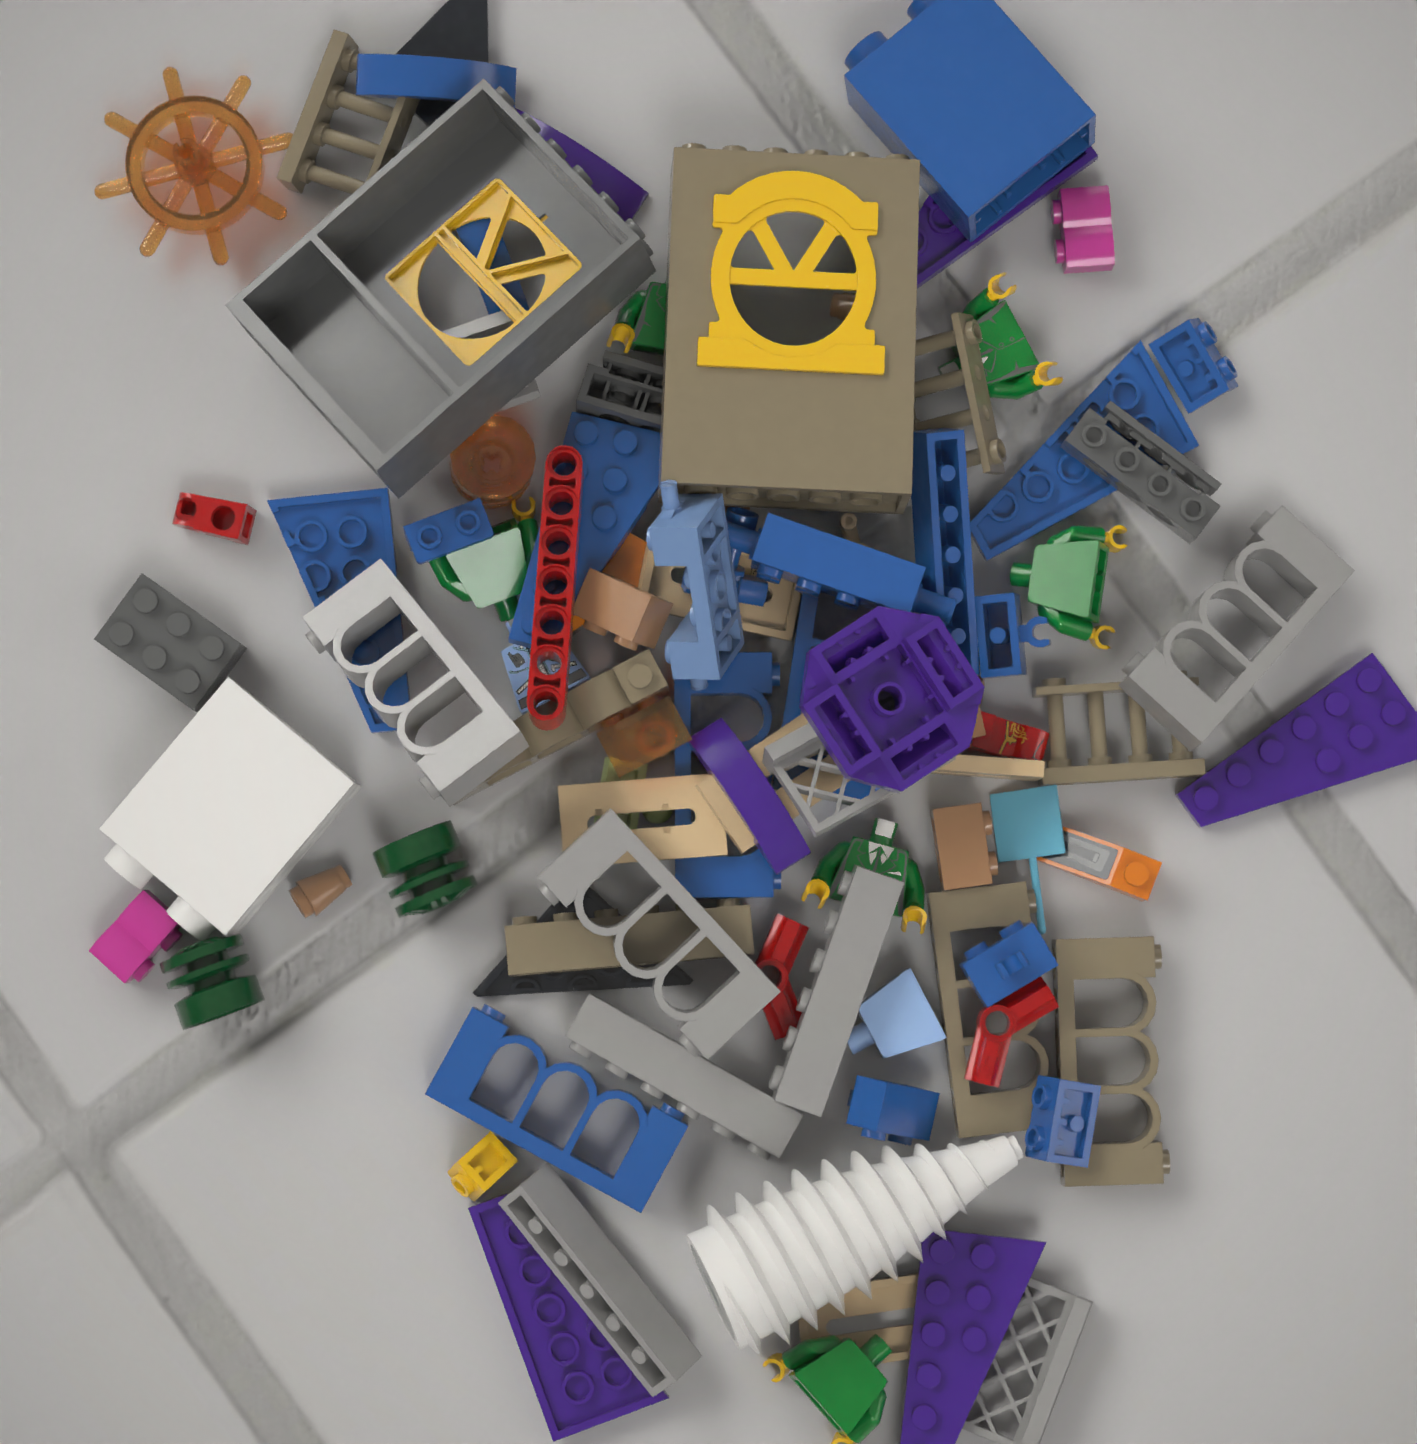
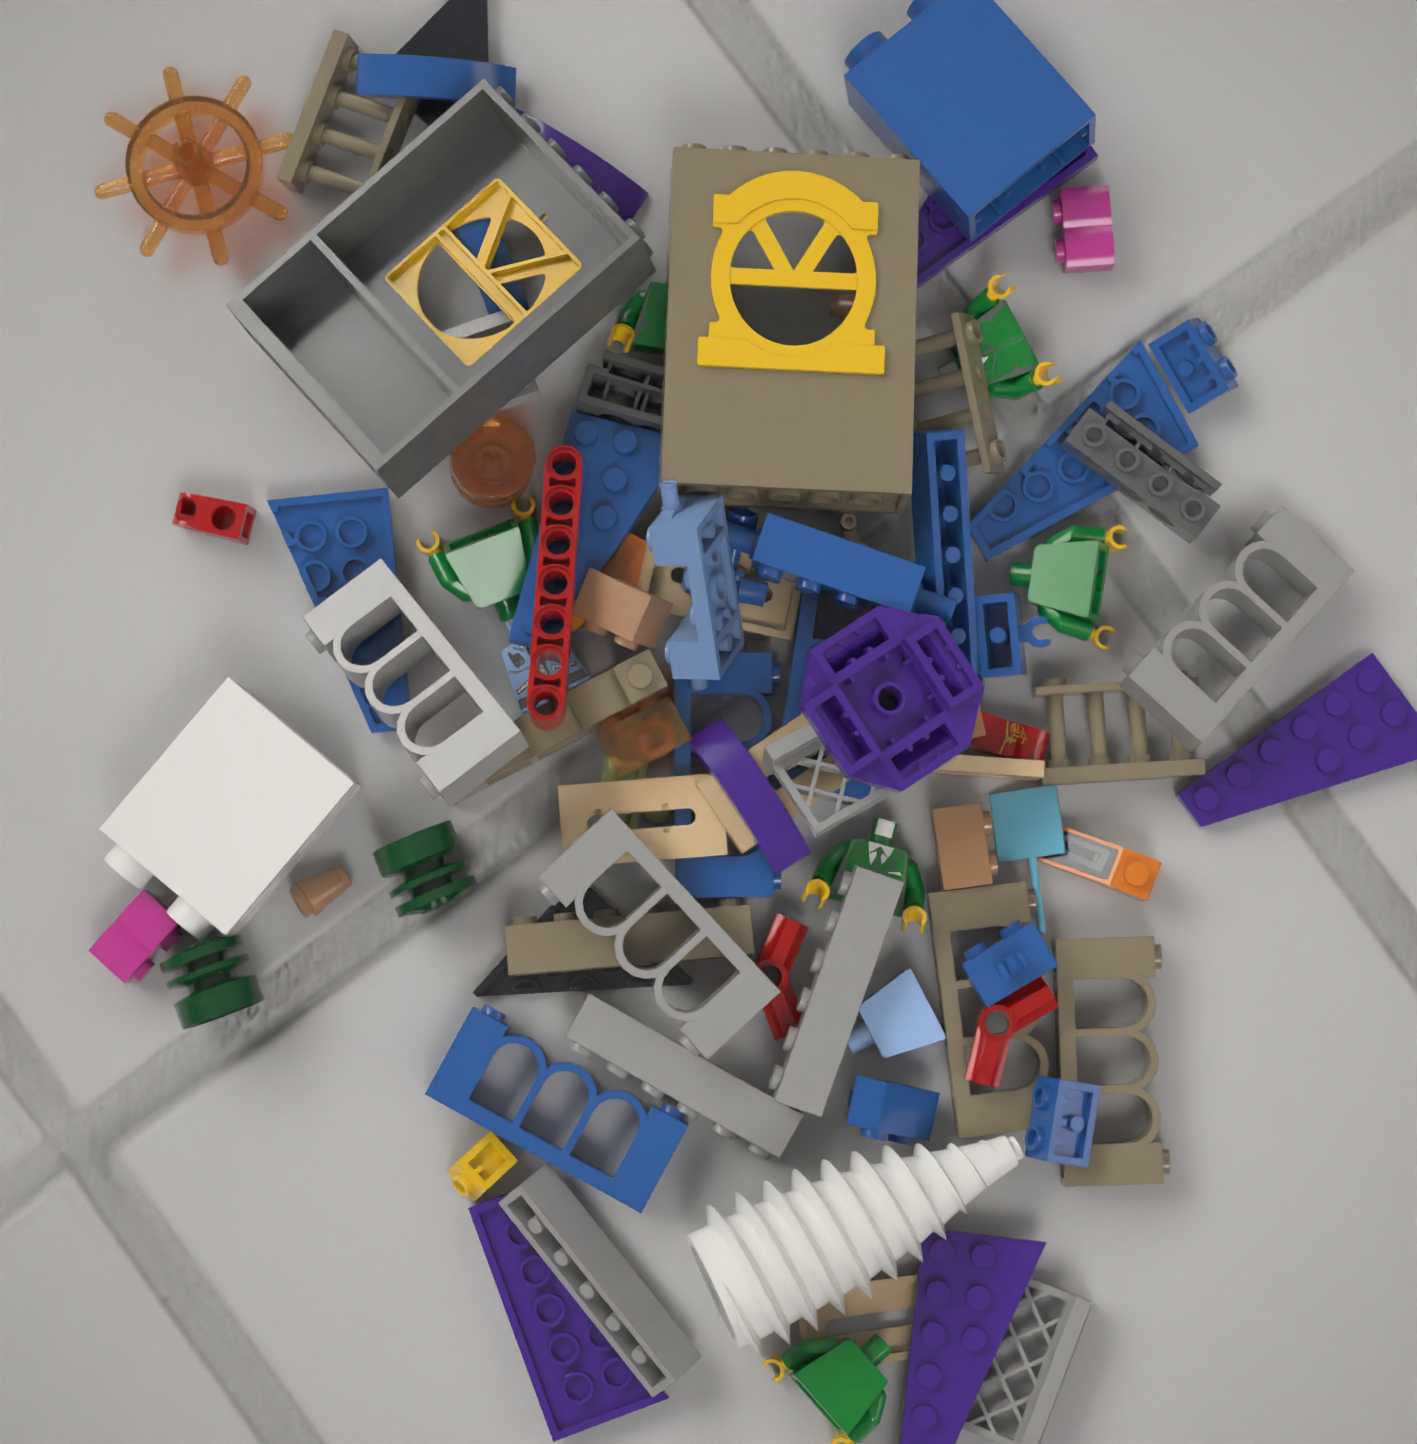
(170, 643): dark grey brick -> none
(448, 531): blue bracket -> none

